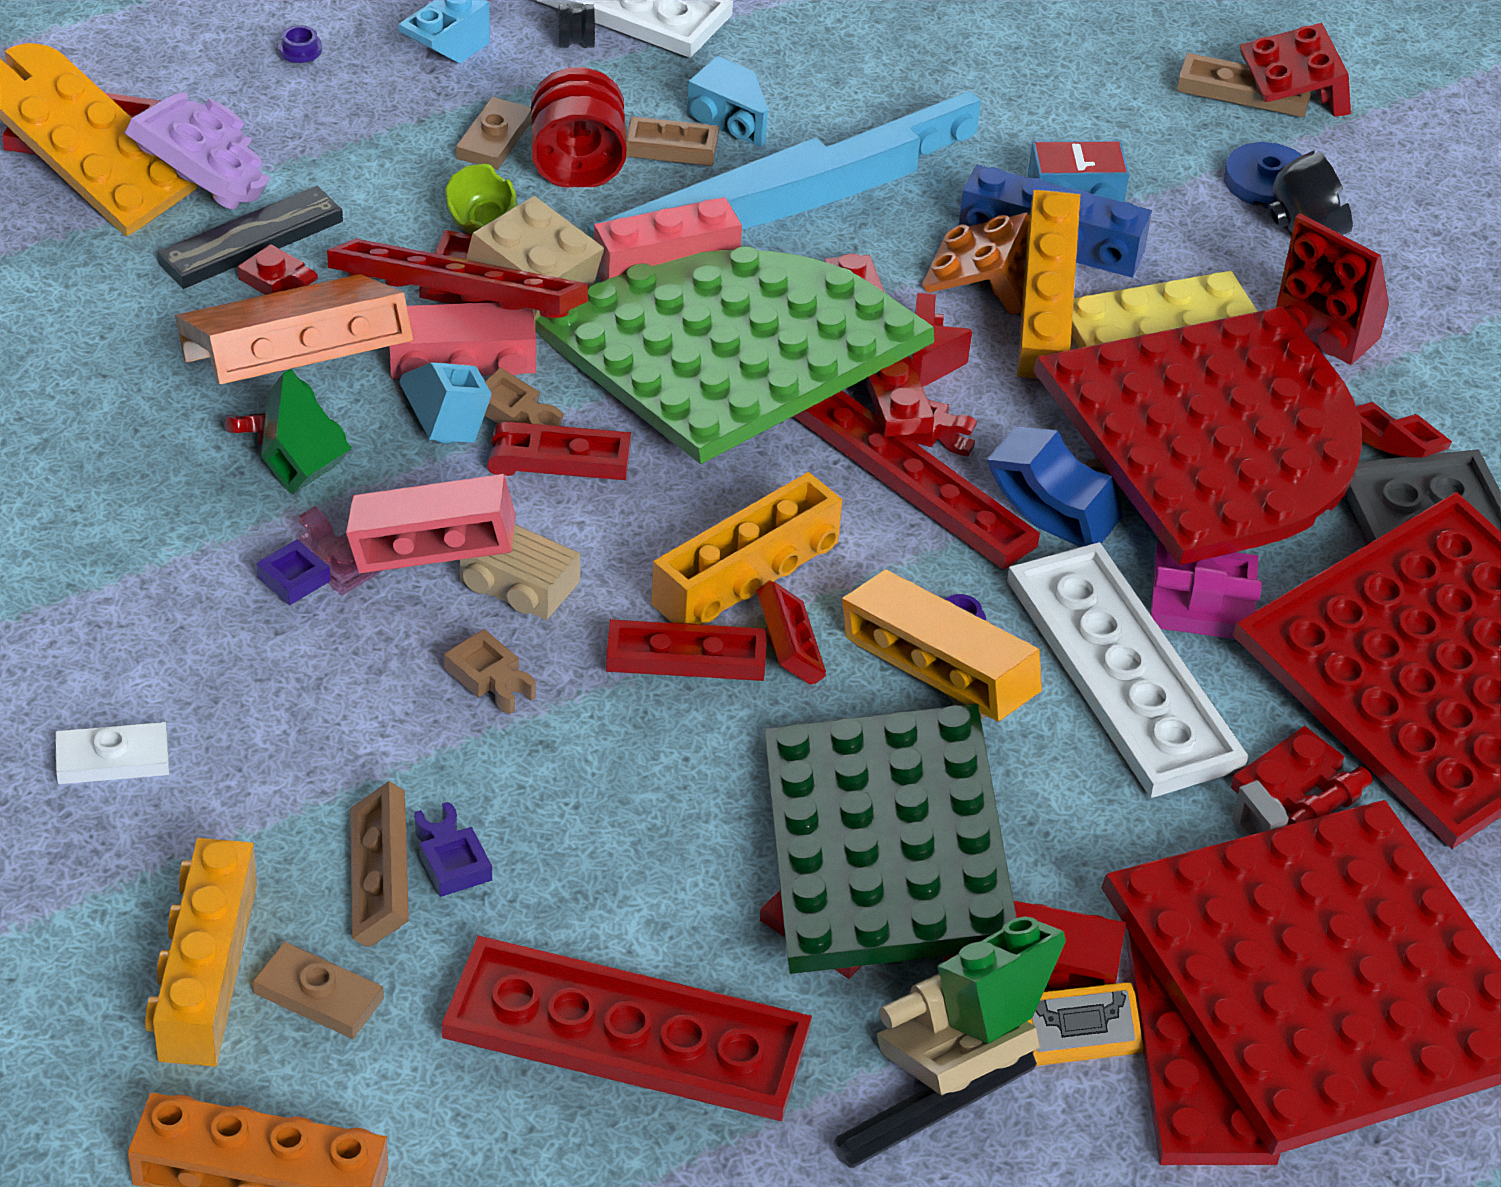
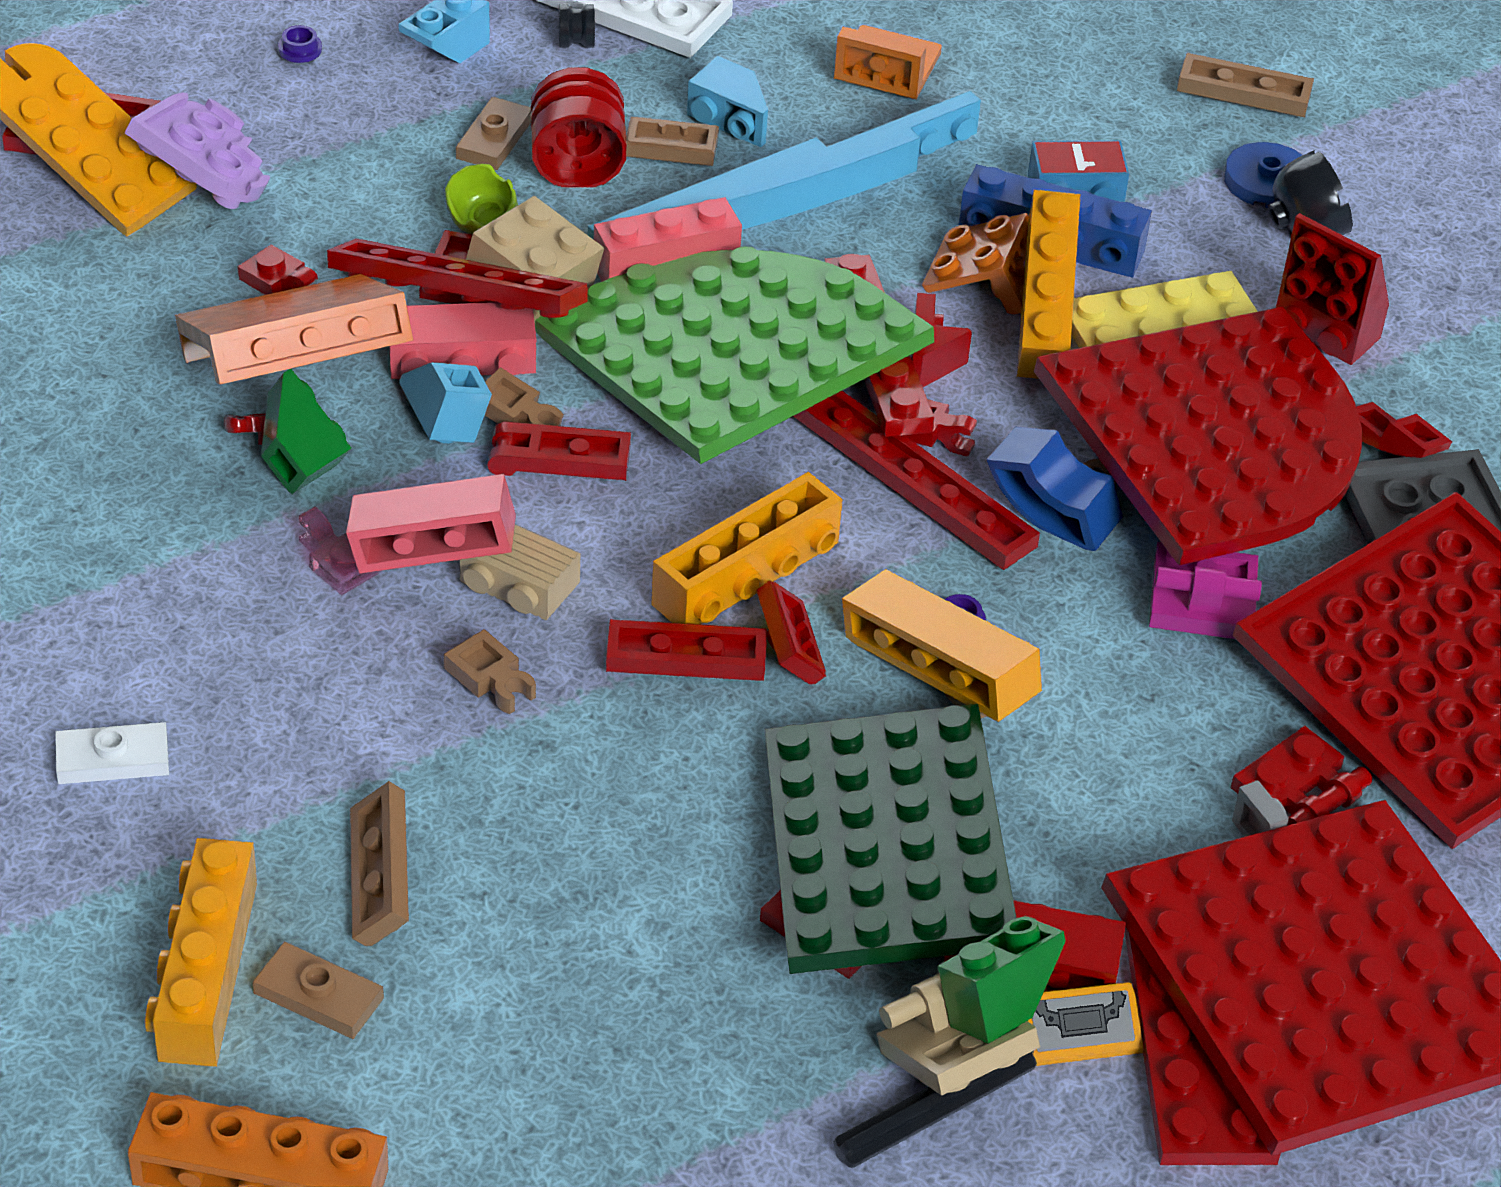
(246, 236): black tile -> none
(293, 572): dark purple plate -> none
(451, 856): dark purple plate -> none
(628, 1027): red plate -> none
(884, 60): none -> orange bracket
(1127, 670): white plate -> none
(1299, 64): red bracket -> none

